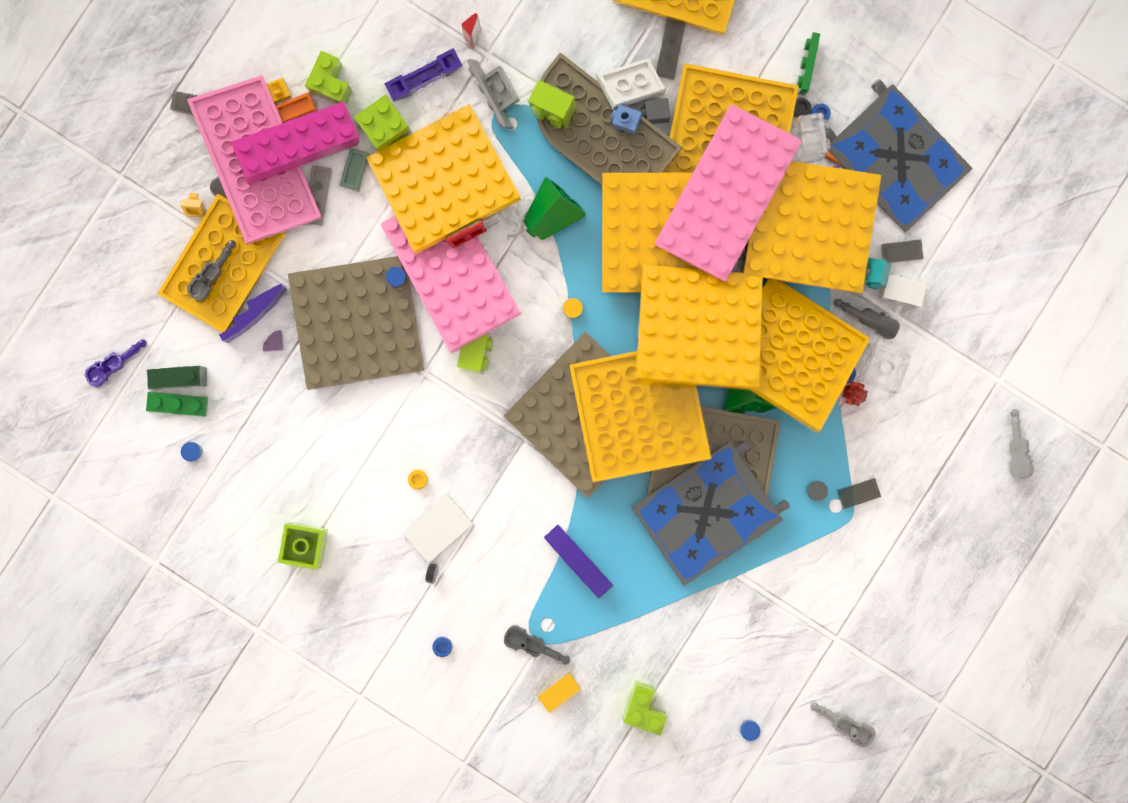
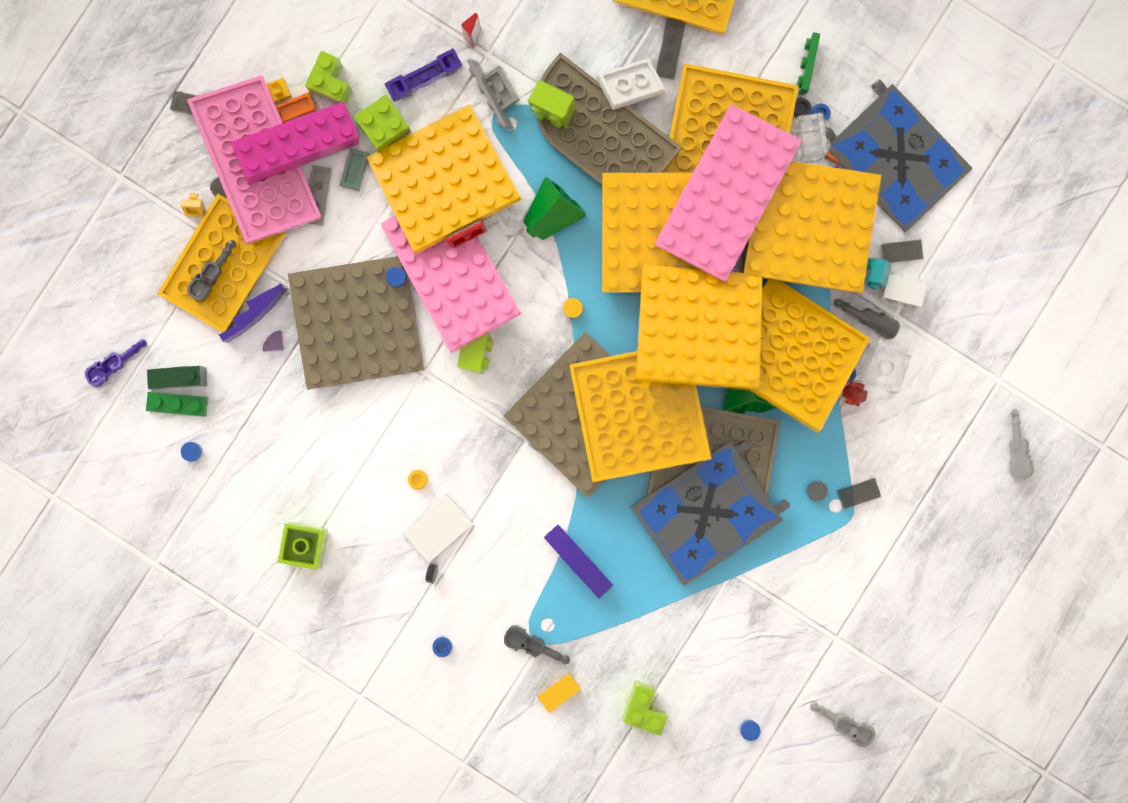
(626, 119): medium blue brick -> none
(656, 111): dark grey brick -> none

